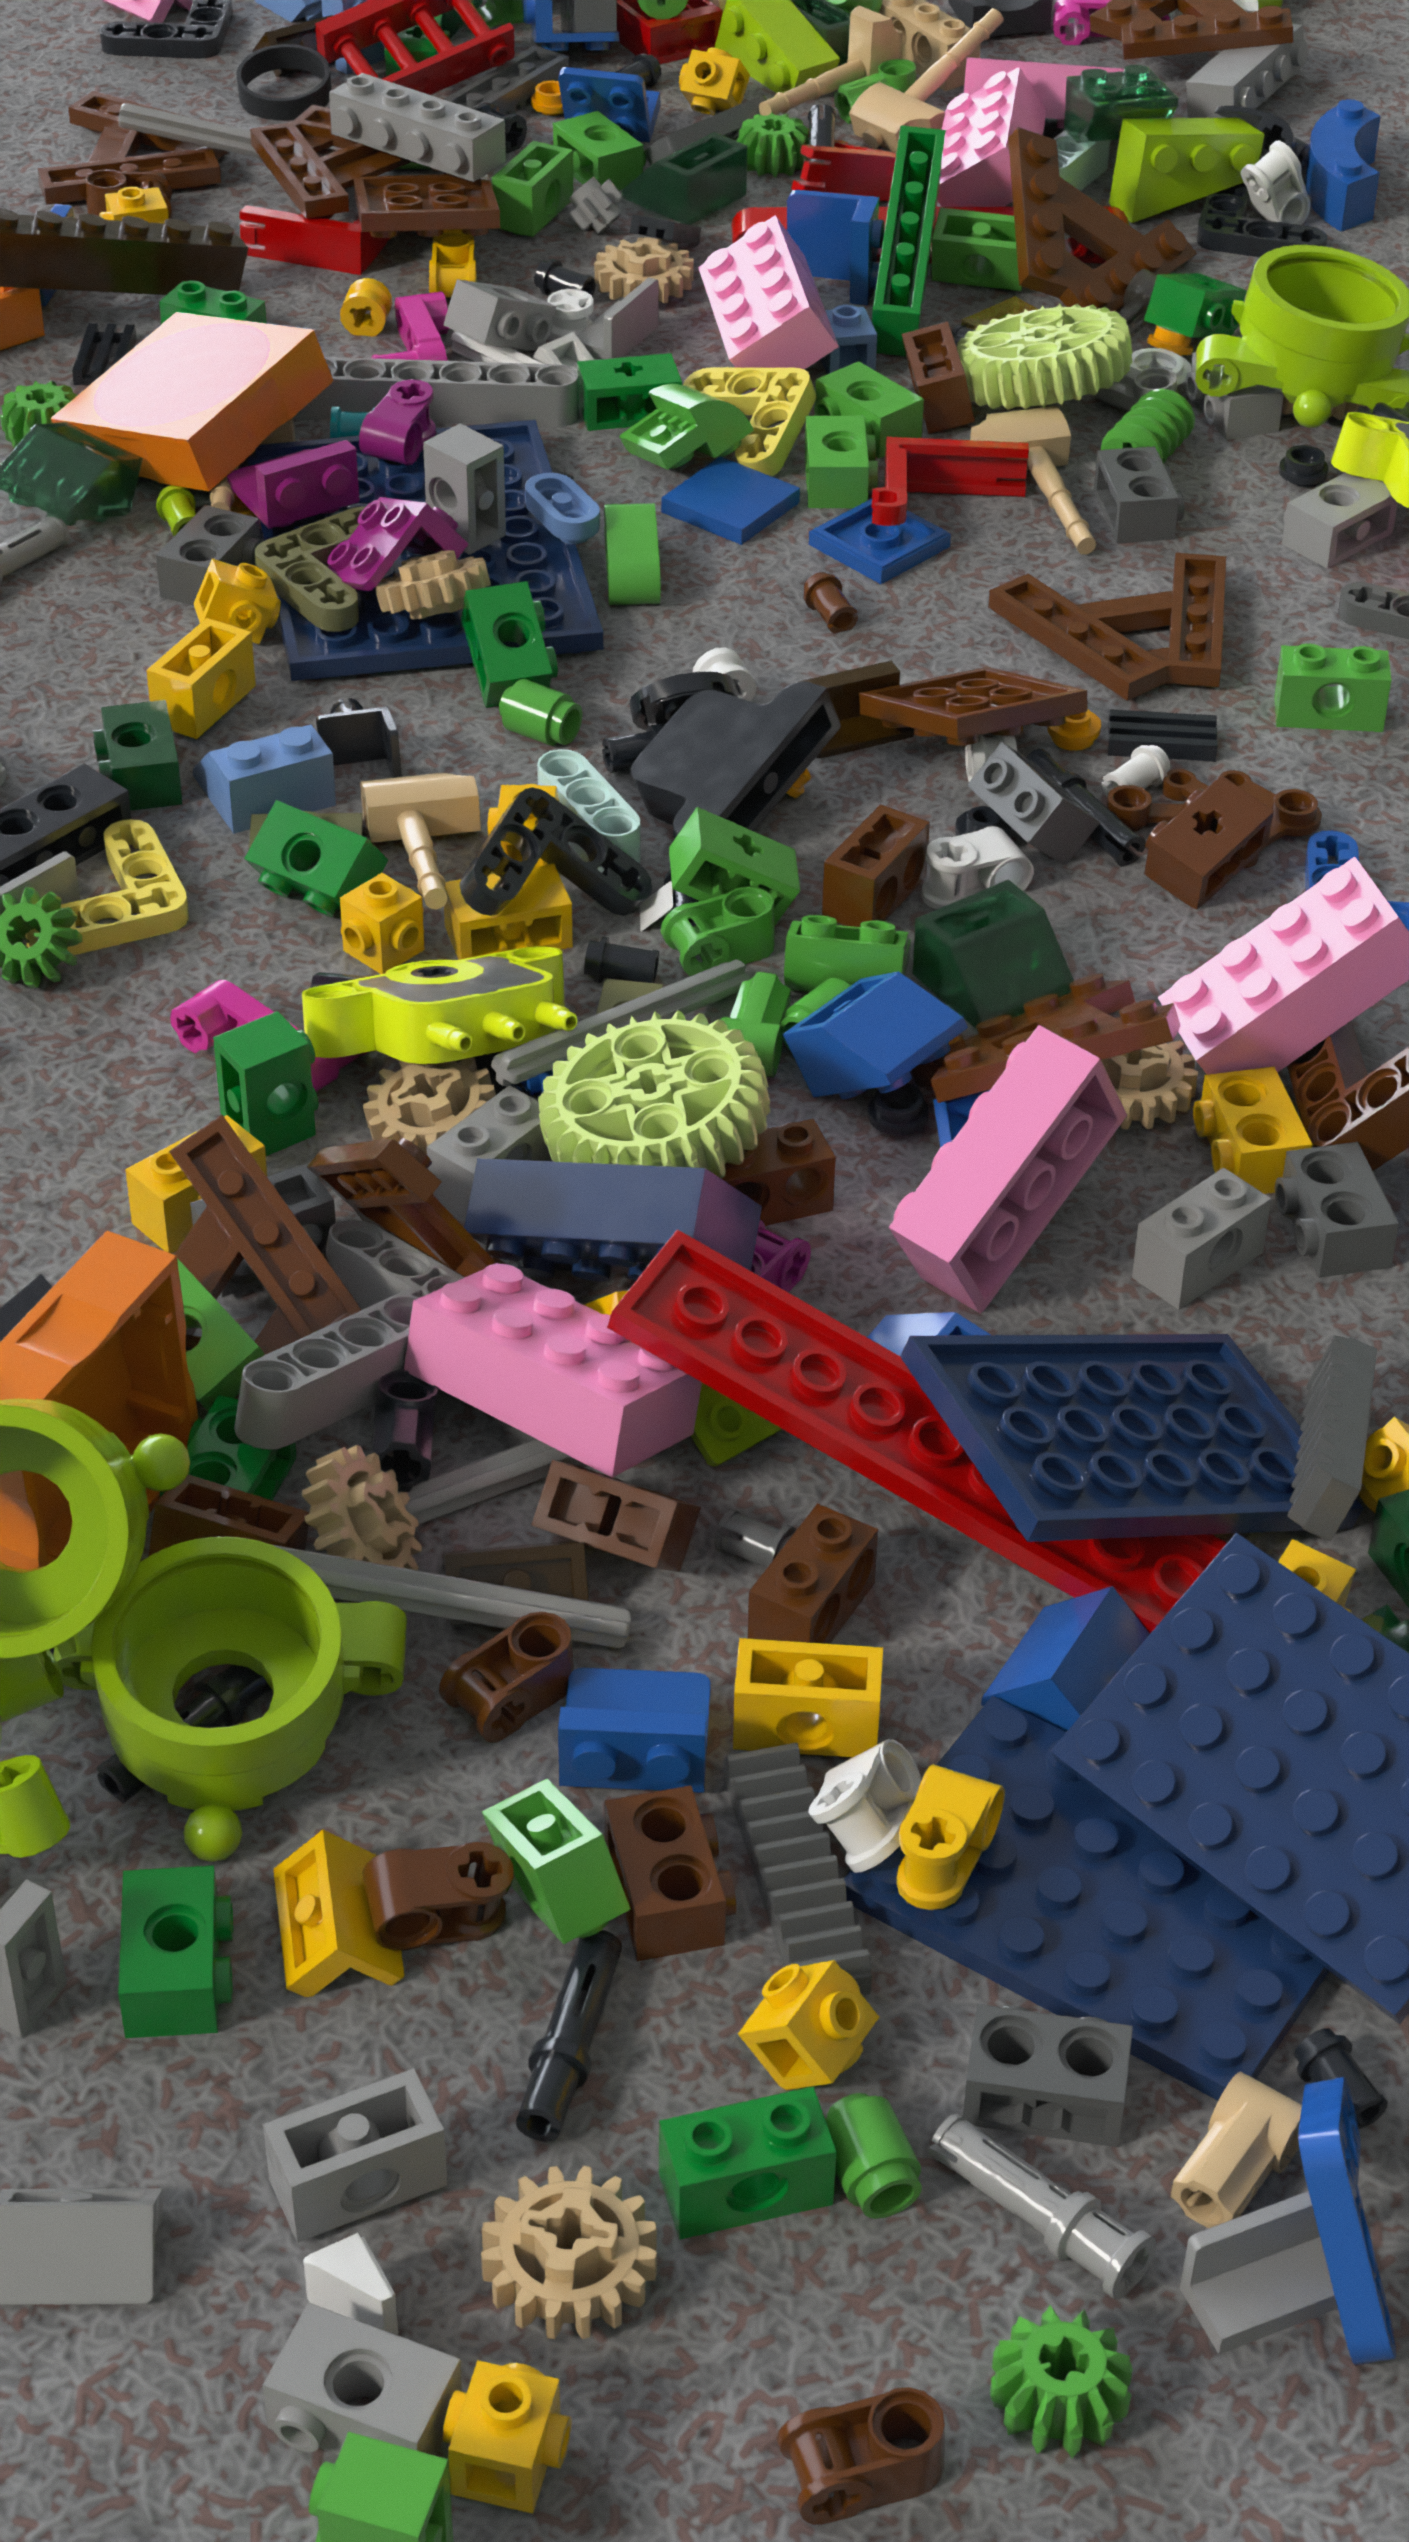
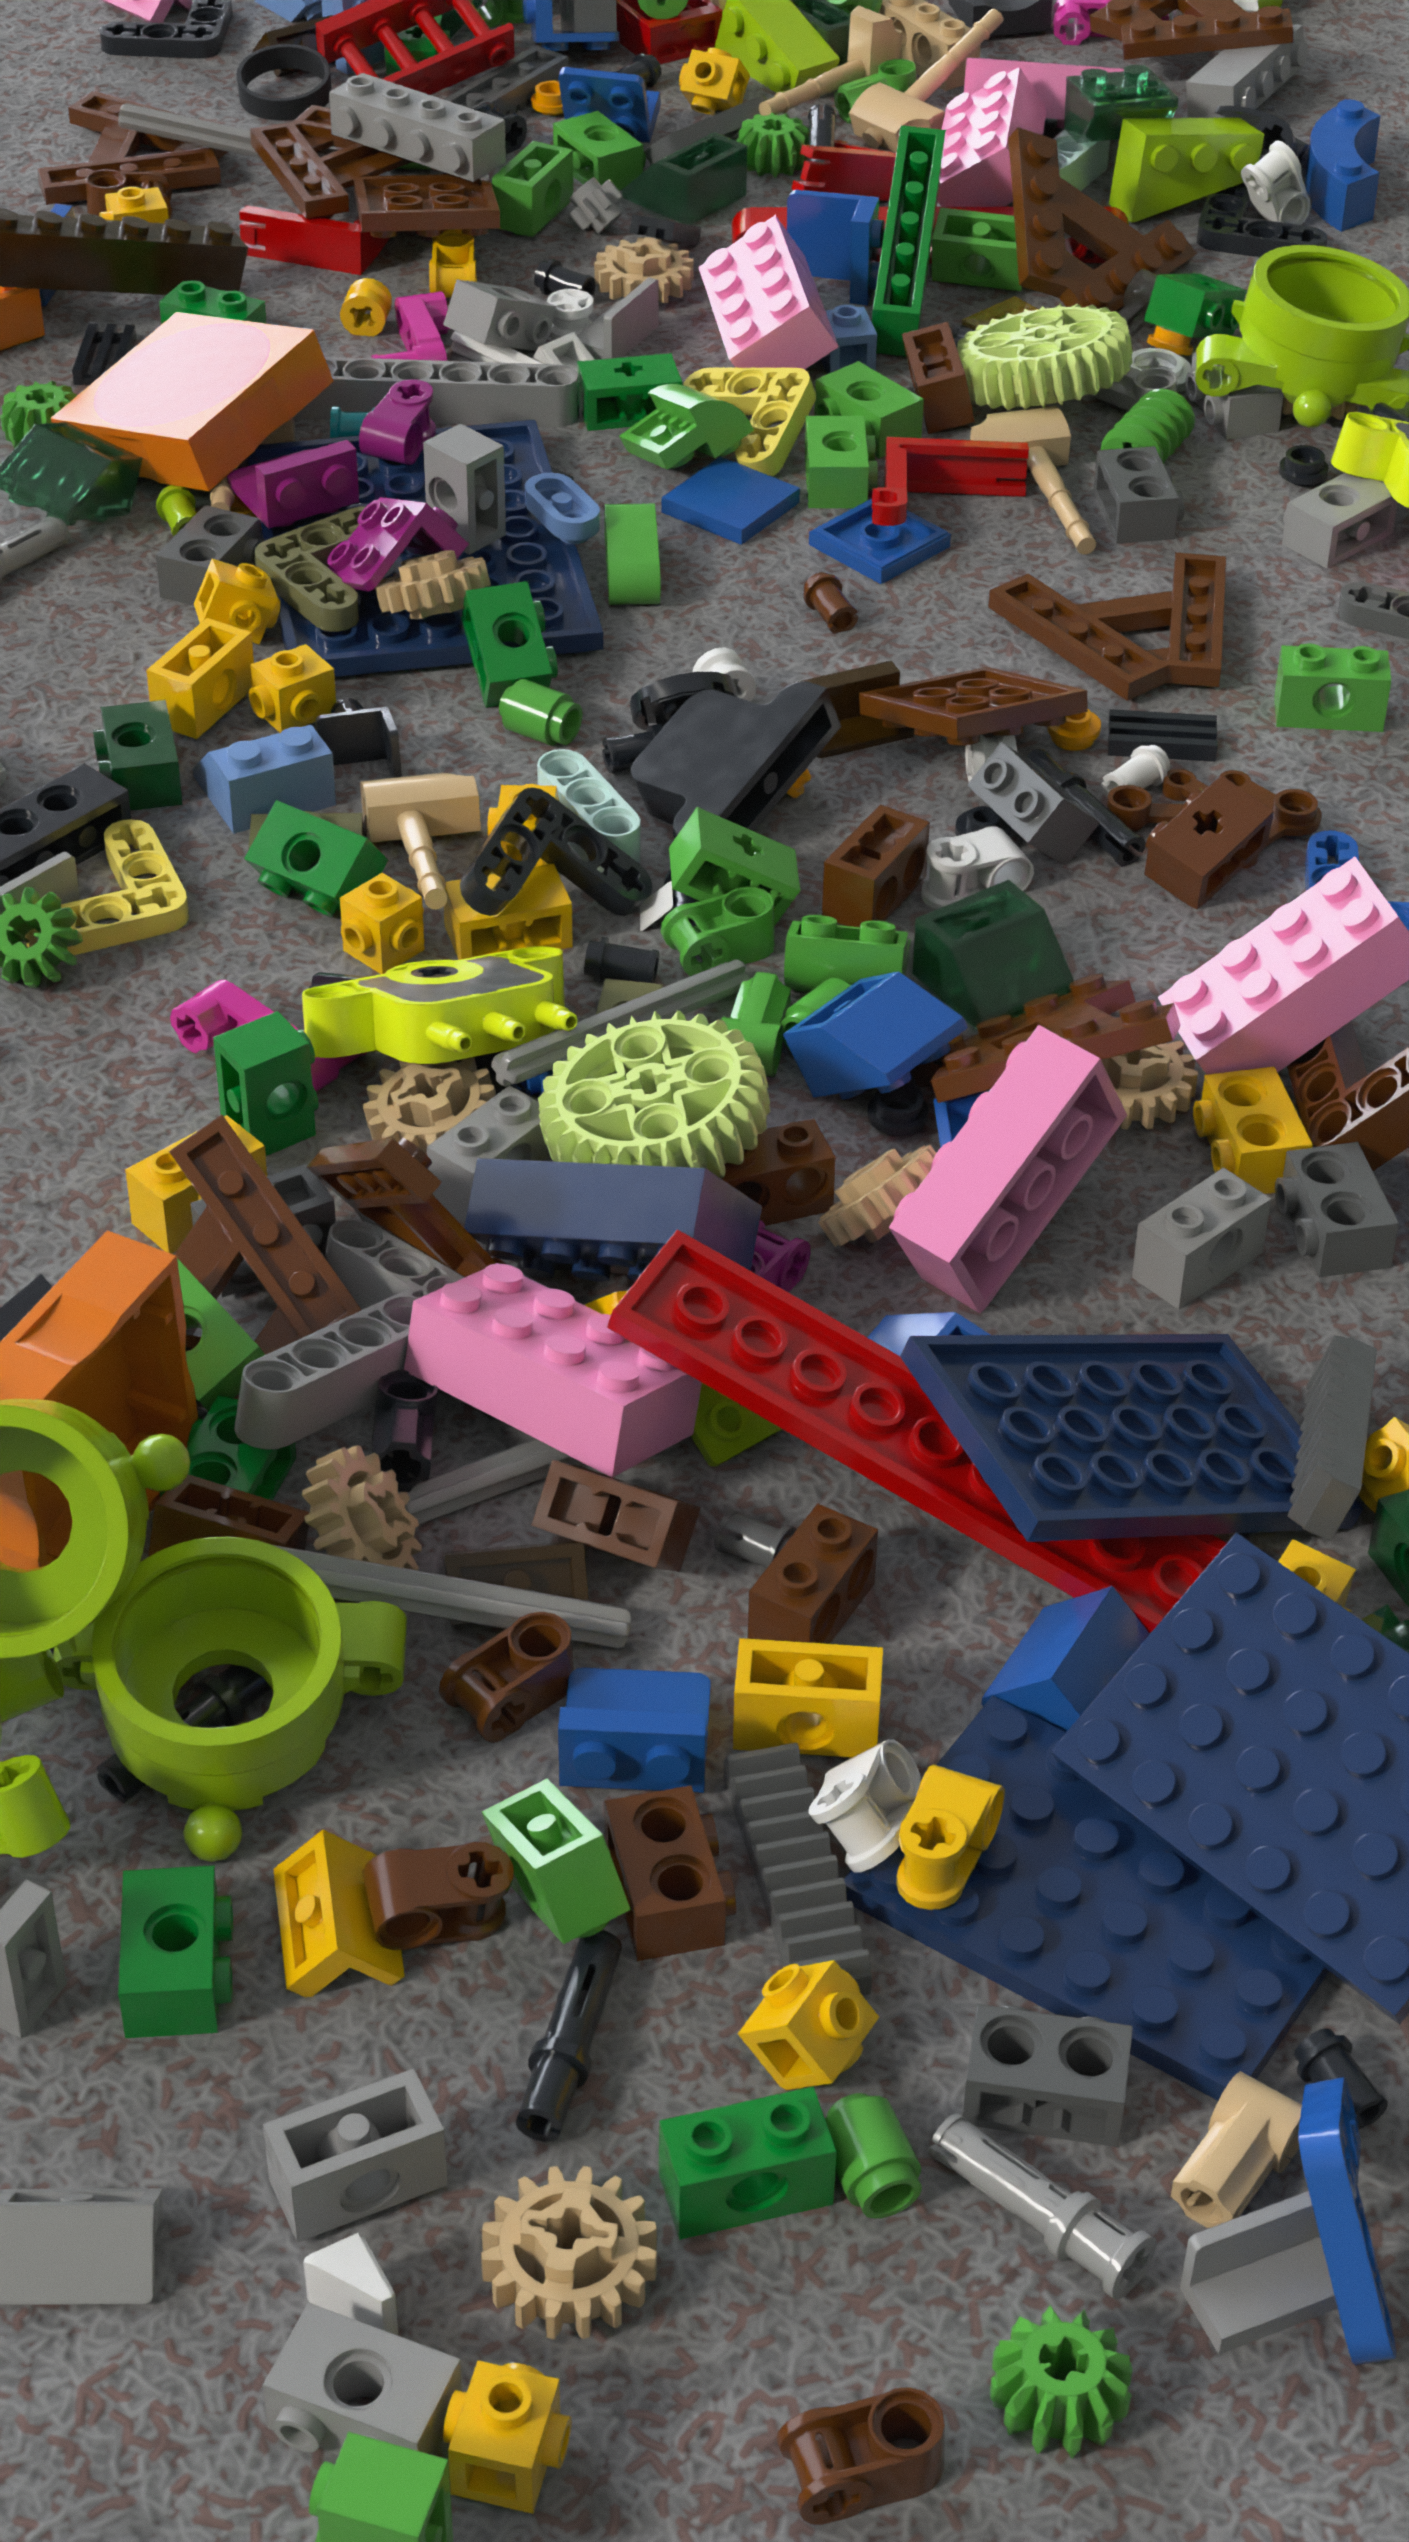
(292, 688): none -> yellow brick
(873, 1195): none -> tan gear

